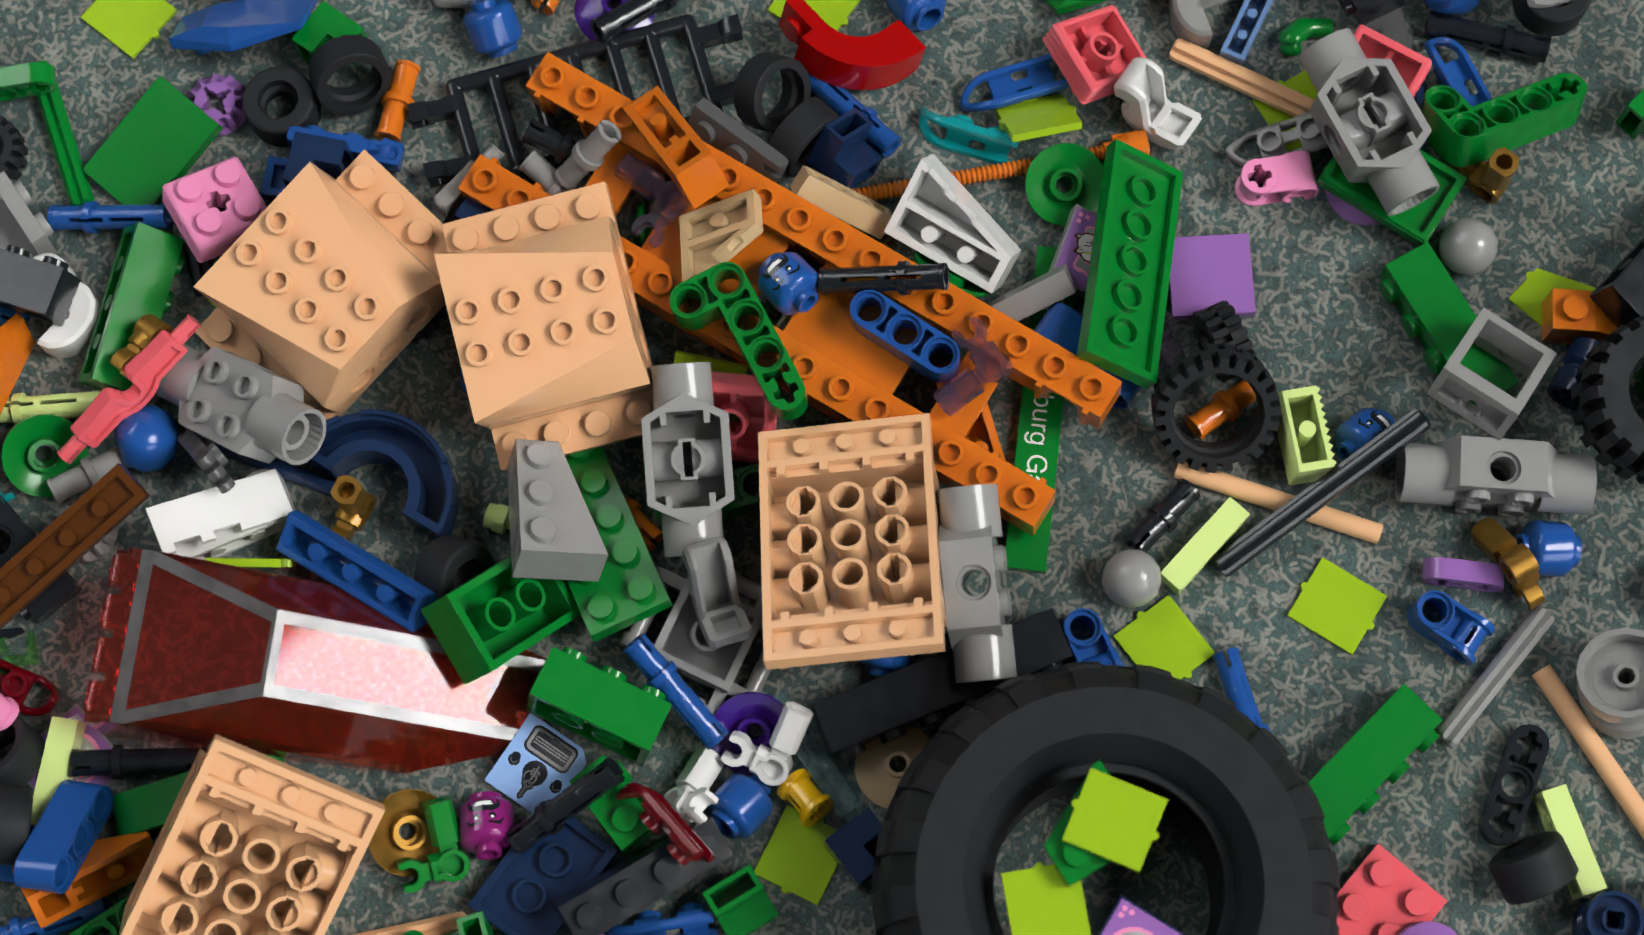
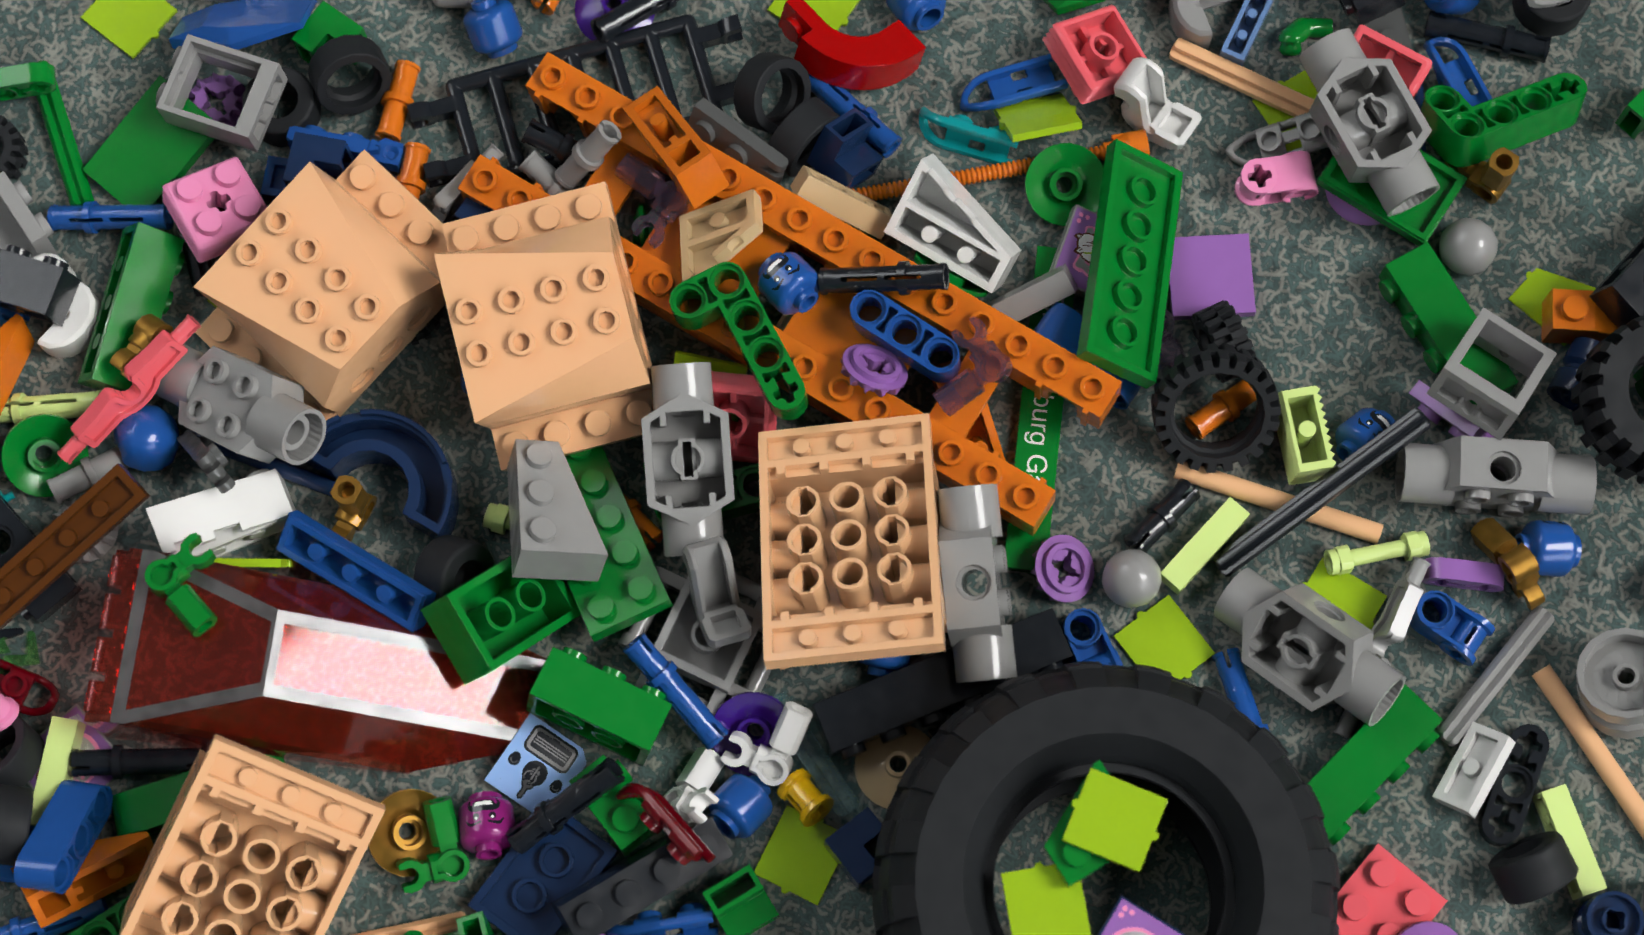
(166, 580): none -> green bar
(258, 108): none -> light grey window
(412, 168): none -> orange pin
(864, 362): none -> medium lavender gear
(1076, 562): none -> medium lavender gear
(1308, 647): none -> light grey brick
(1342, 560): none -> yellowish green bar
(1391, 625): none -> light grey piece
(1436, 411): none -> medium lavender wing
(1474, 769): none -> white plate

